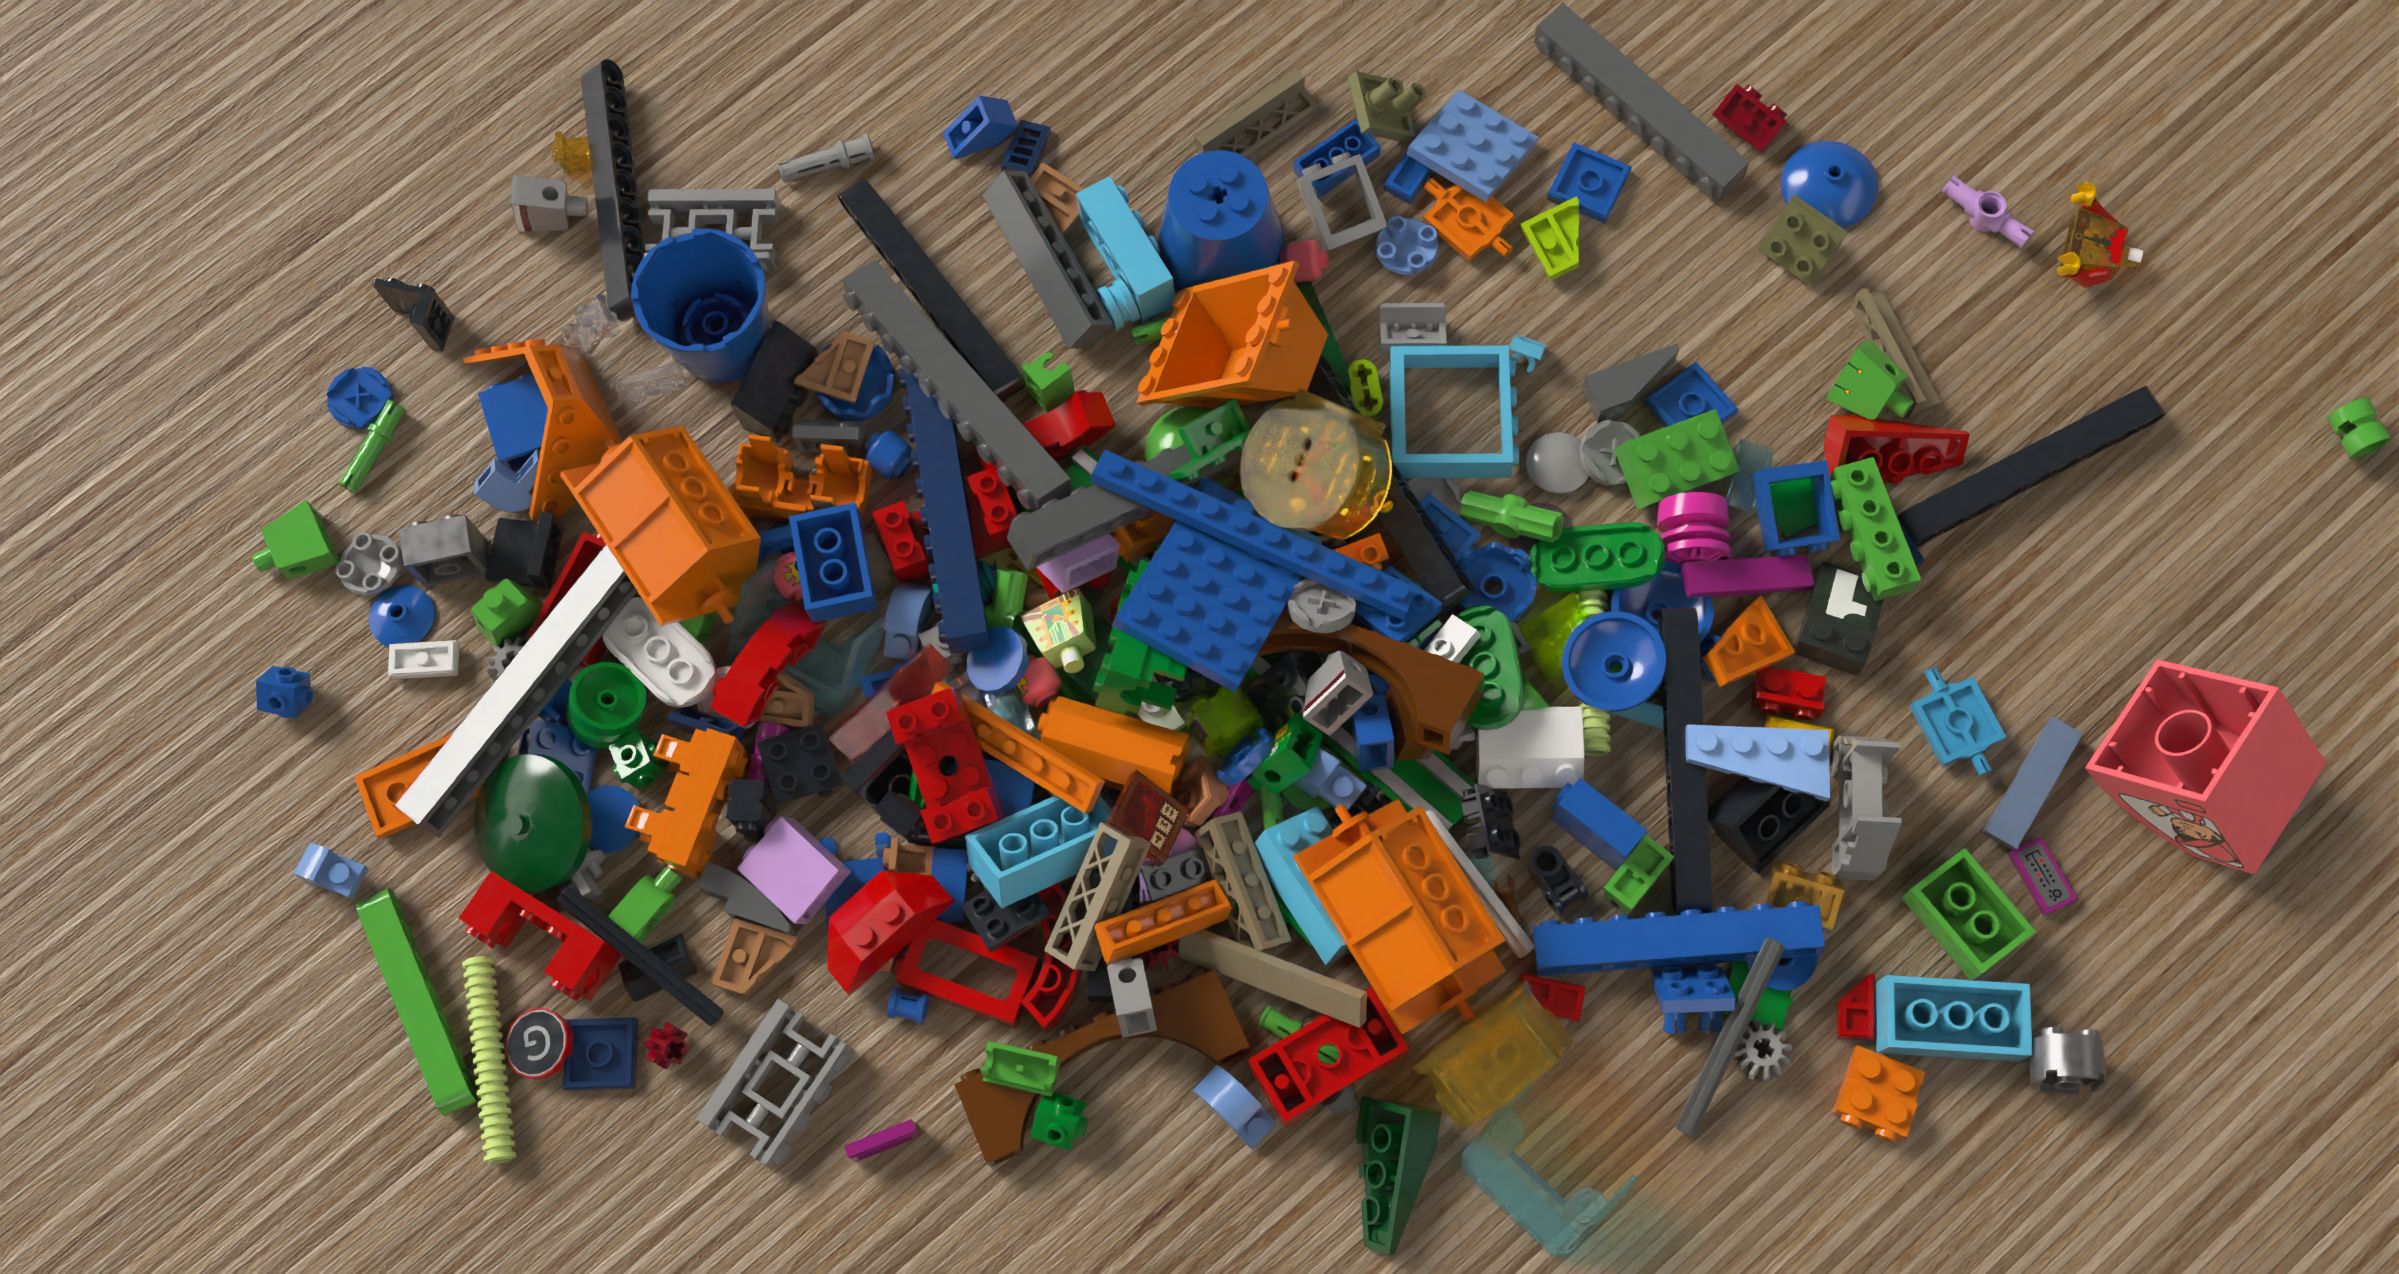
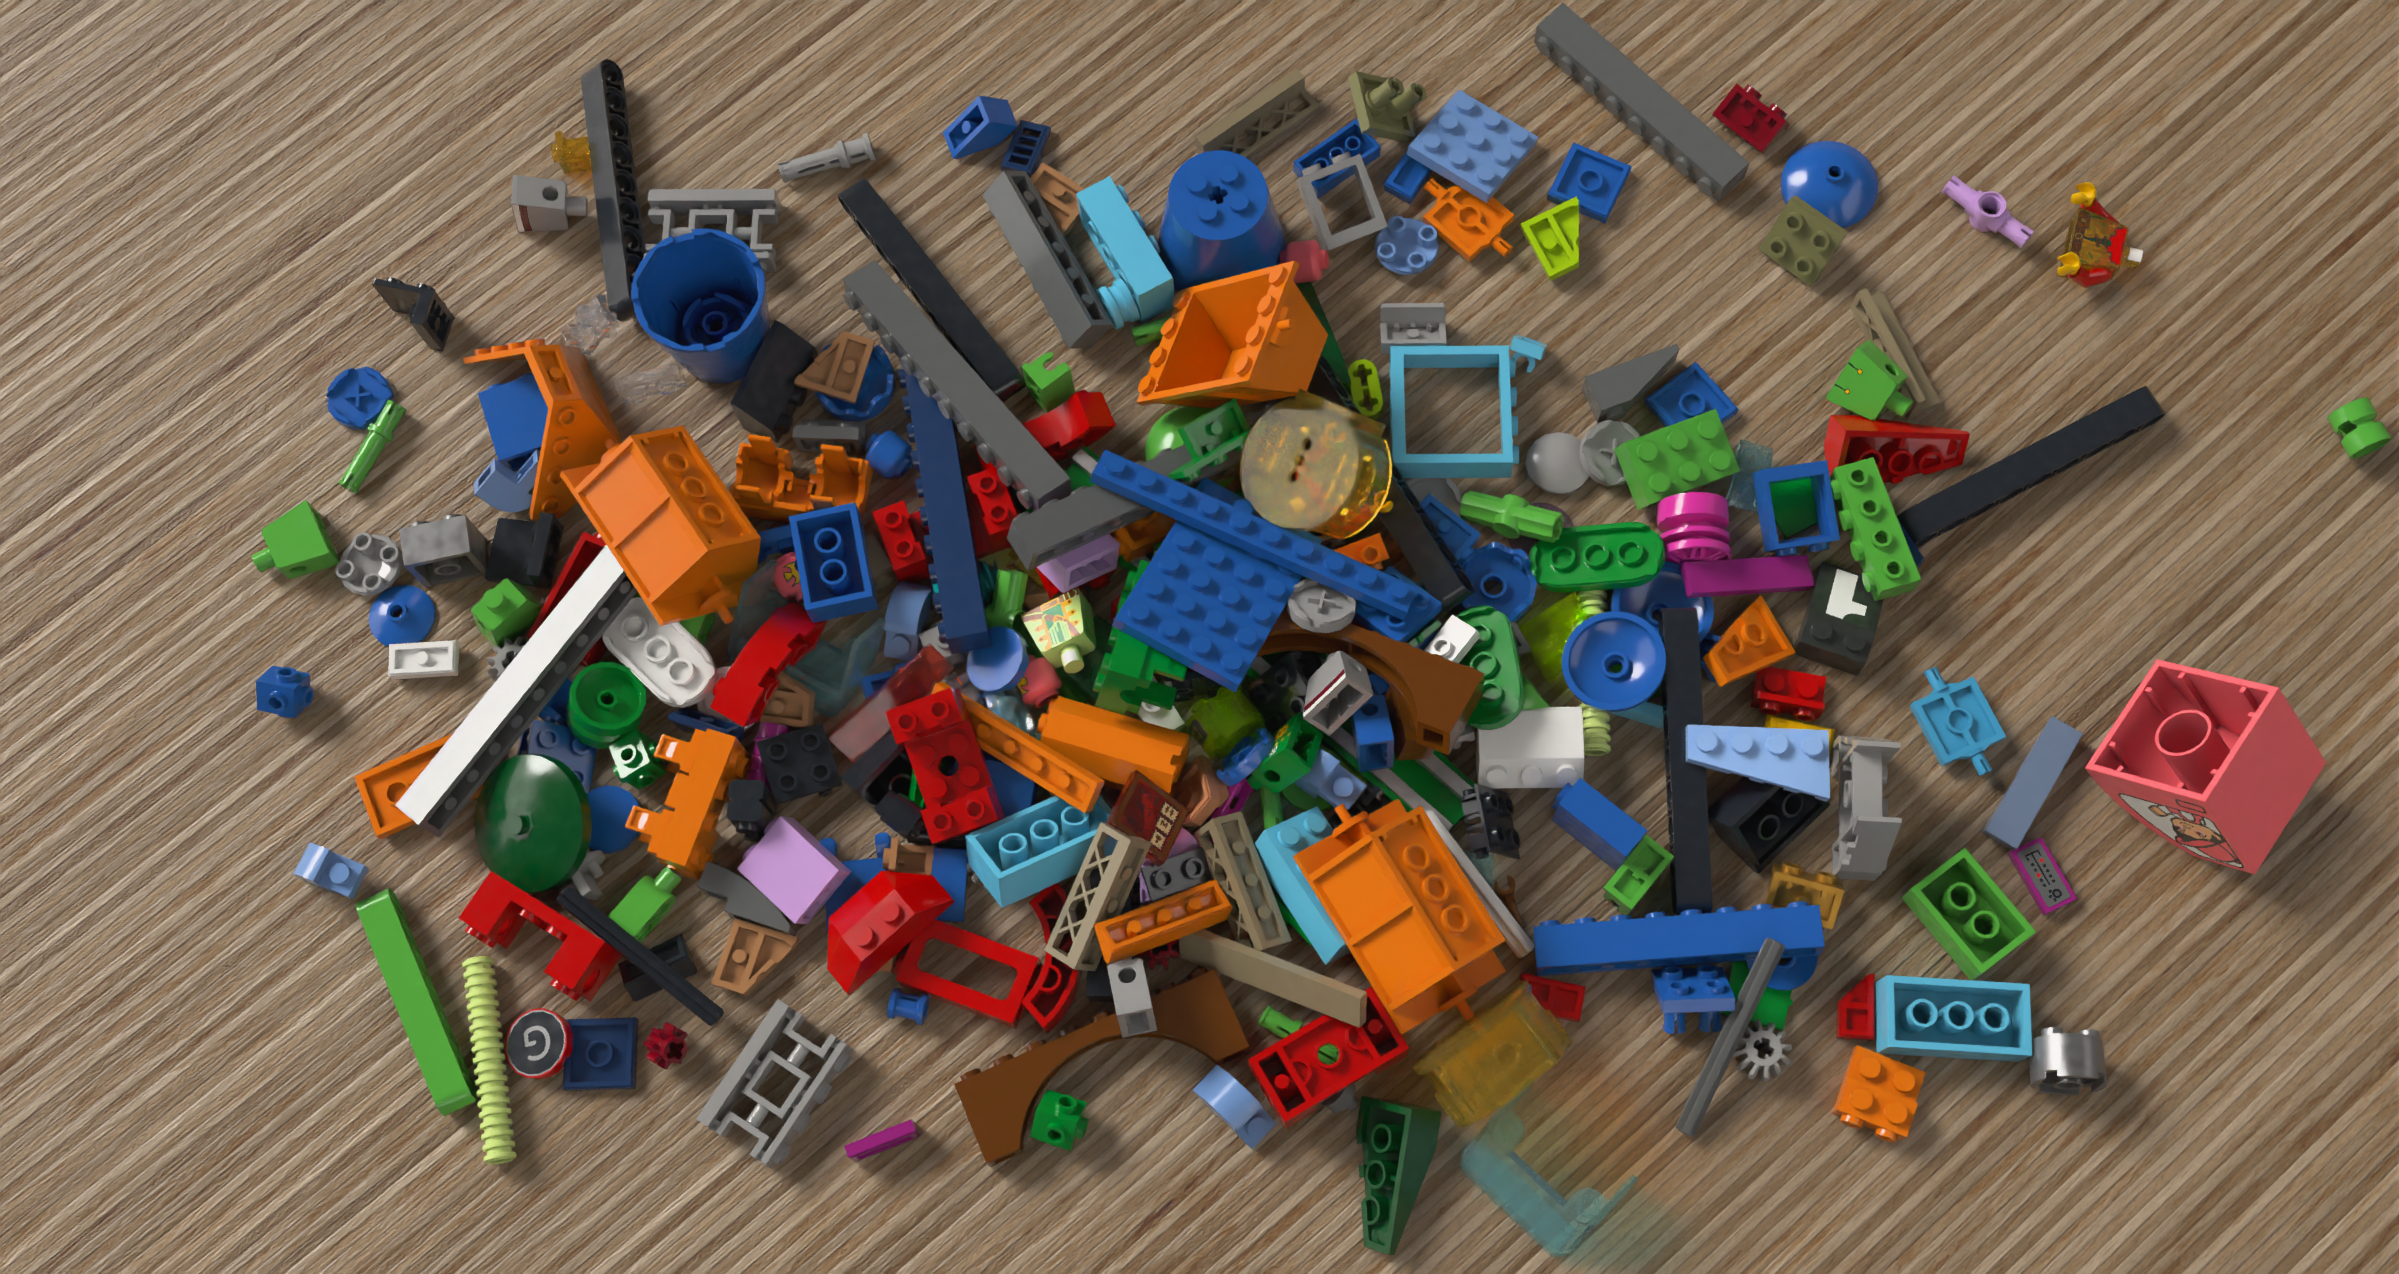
(1001, 925): black bracket -> none
(1020, 1069): bright green hinge -> none
(1556, 881): black piece -> none

